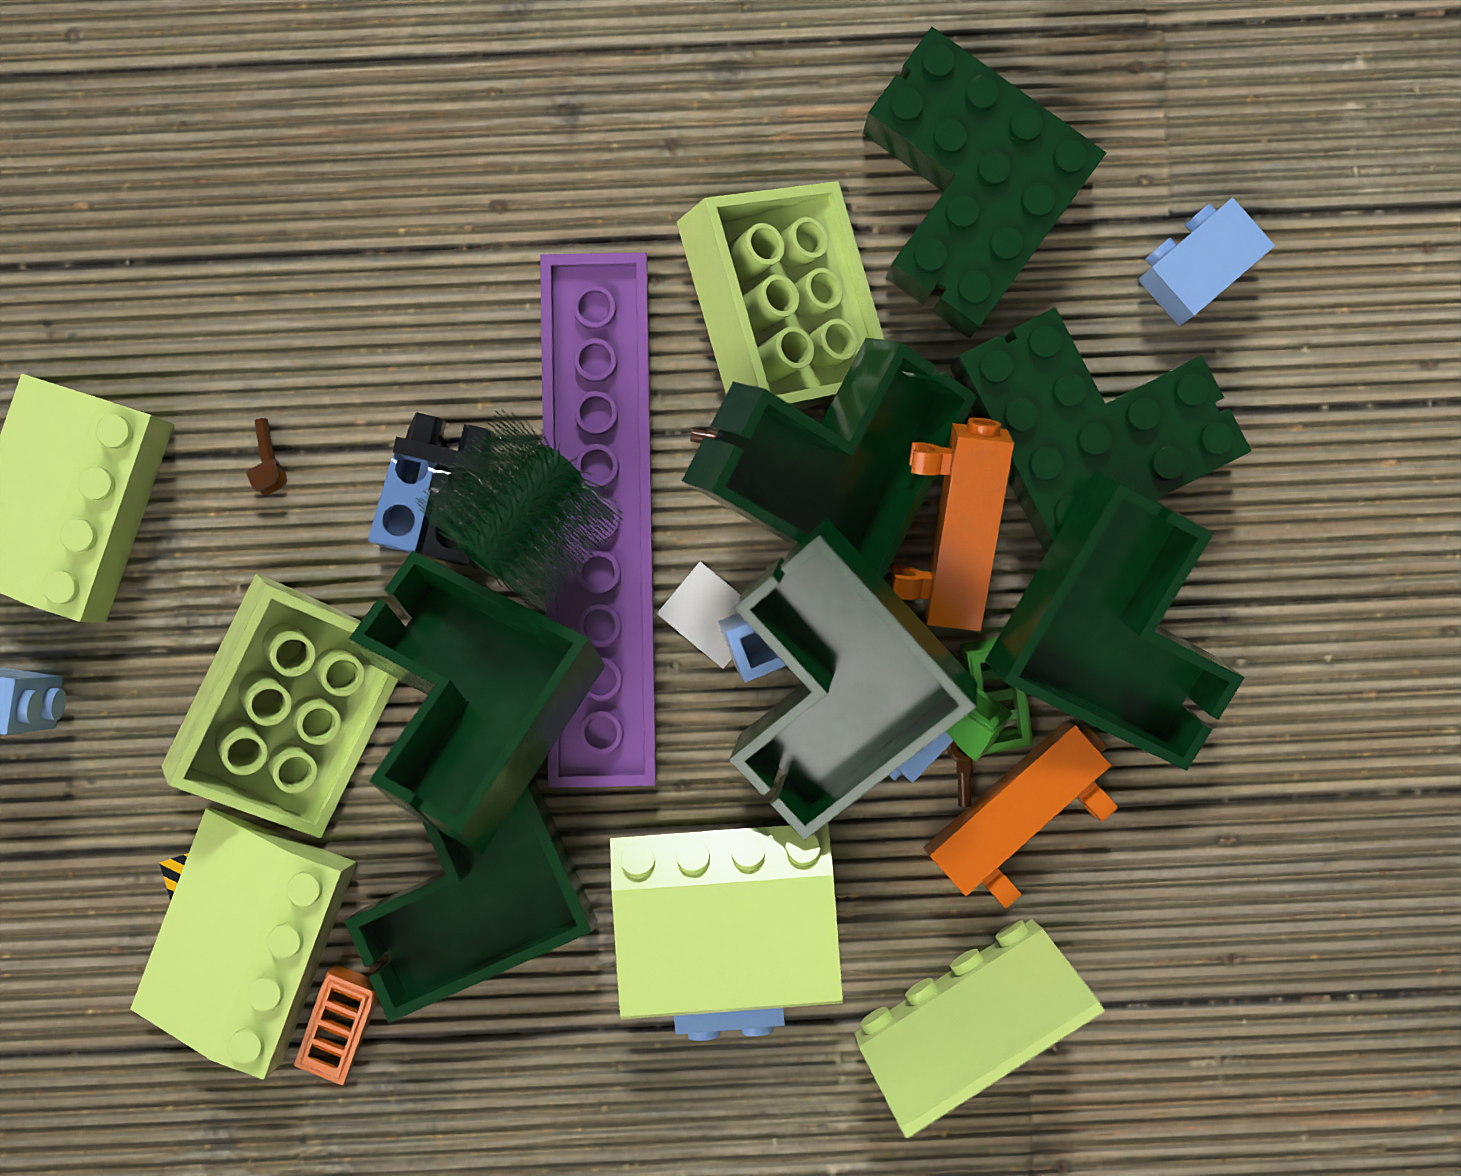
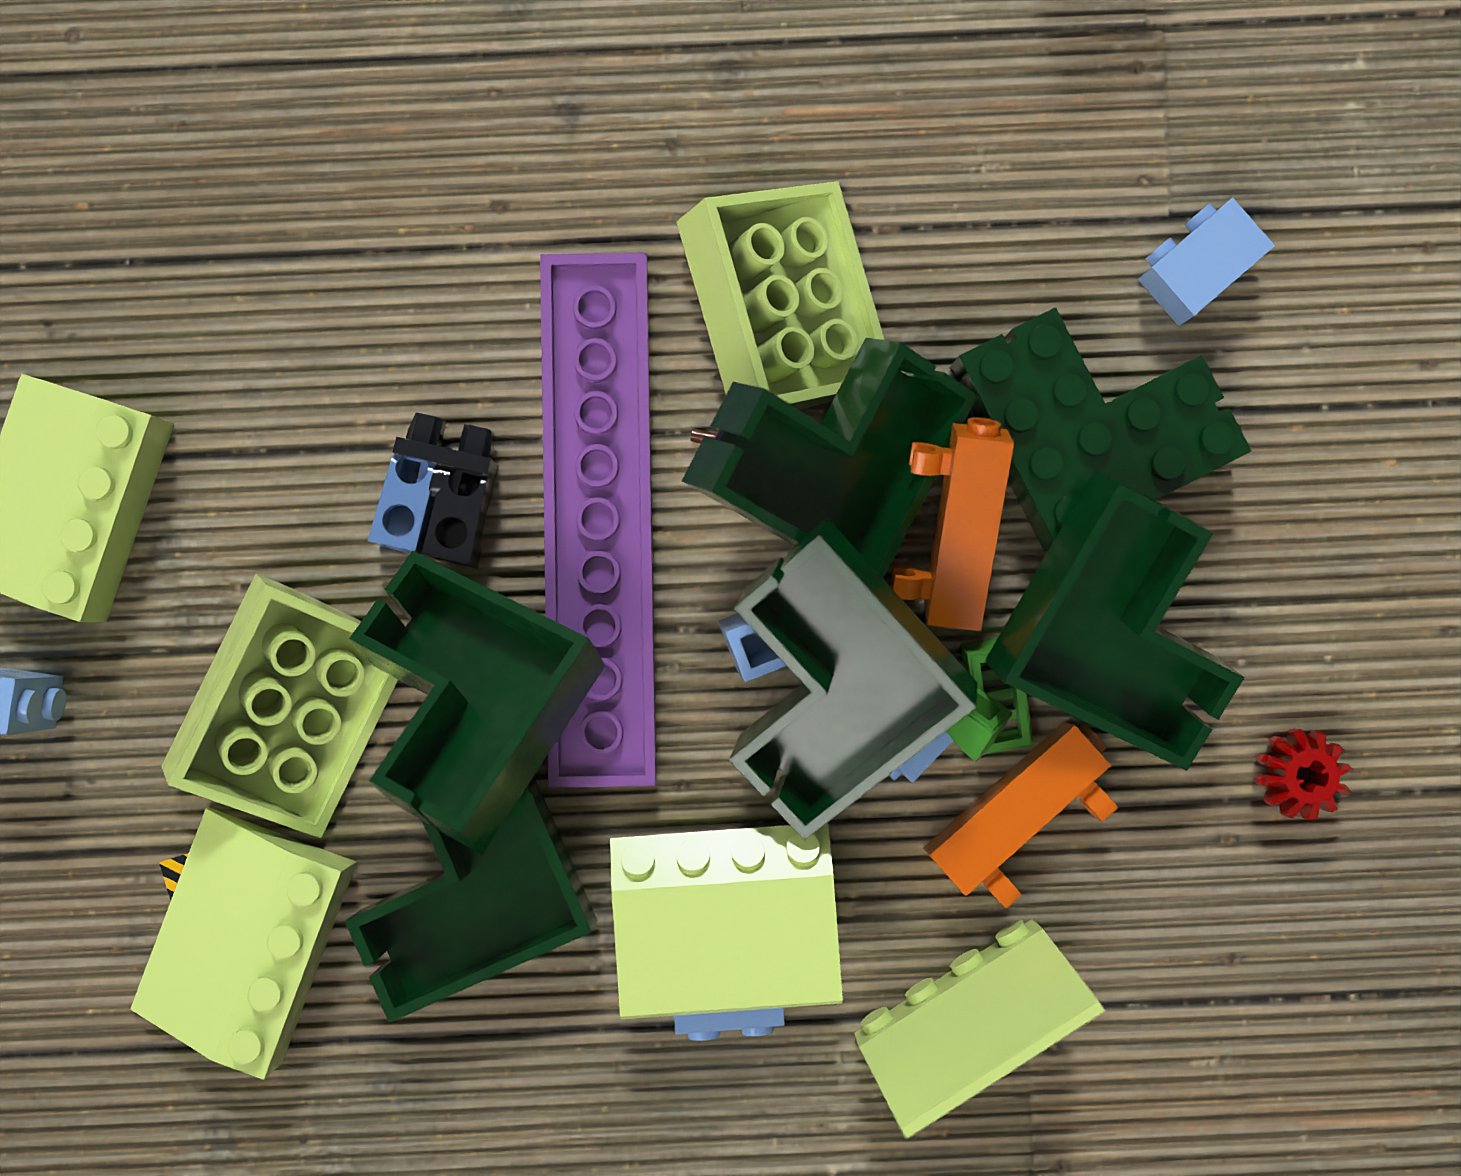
(269, 474): reddish brown hand -> none
(354, 986): orange slope -> none
(519, 511): dark green piece -> none
(697, 609): white sticker -> none
(964, 771): reddish brown hand -> none
(1002, 172): dark green piece -> none
(1323, 778): none -> red gear

